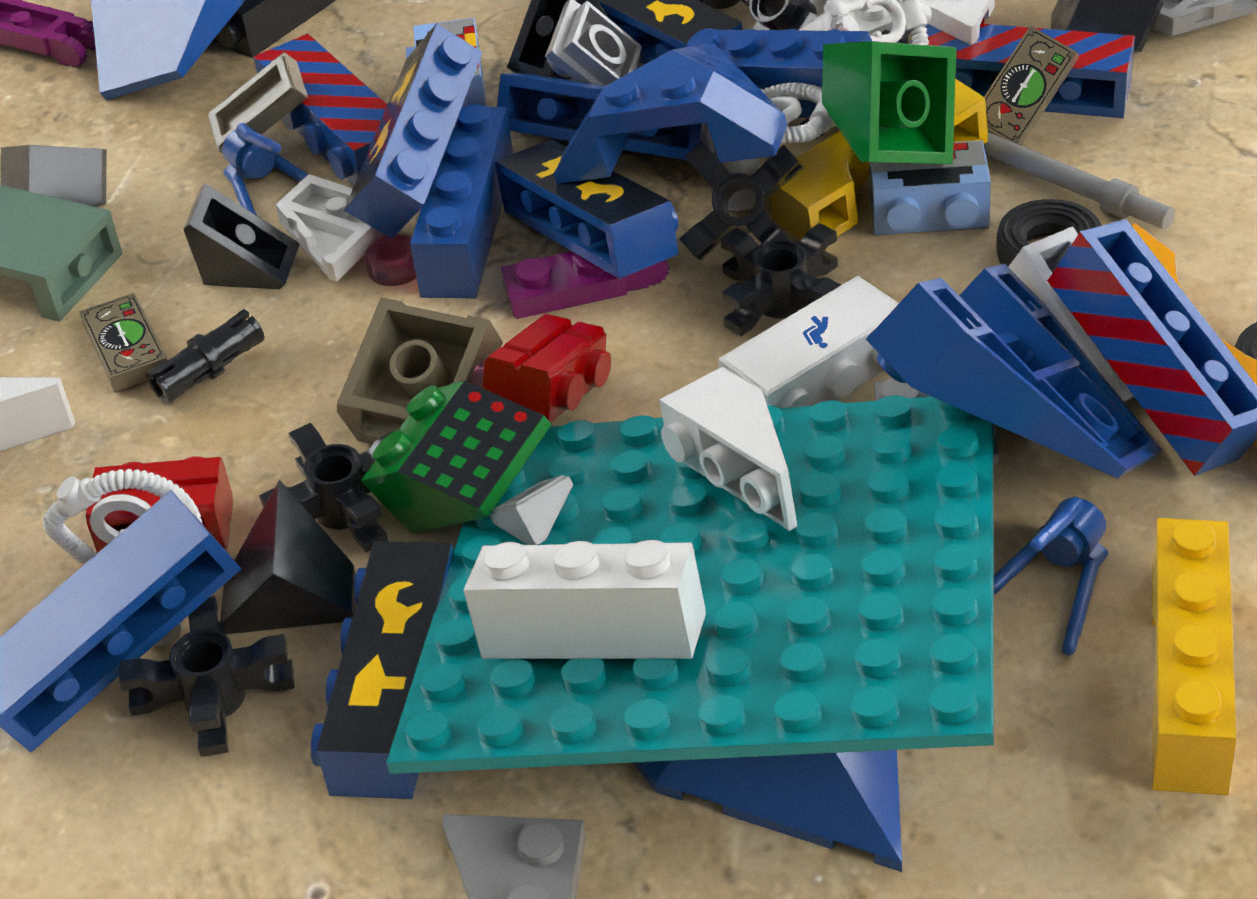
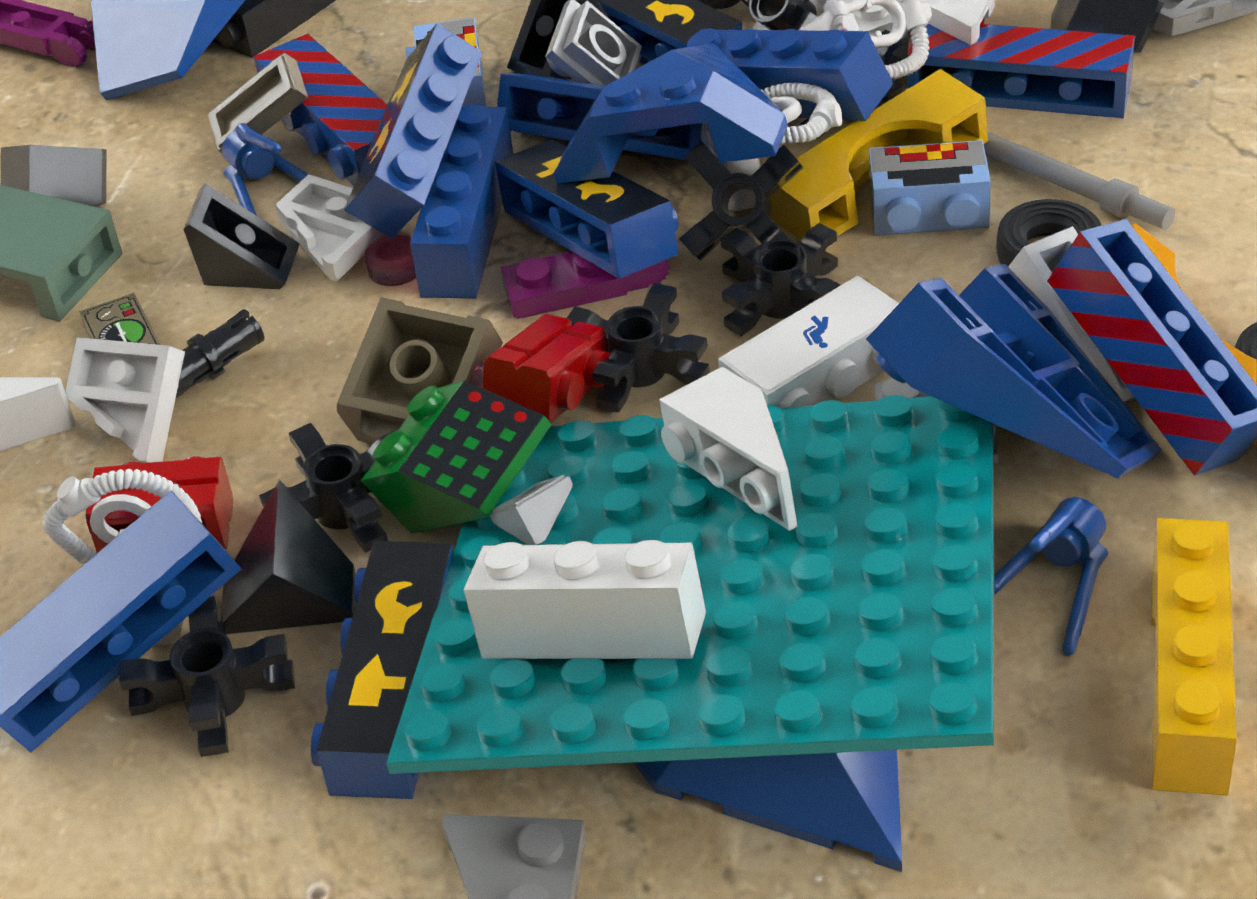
(127, 390): none -> white wing
(643, 348): none -> black pin
(892, 99): green slope -> none
(1027, 85): tile -> none

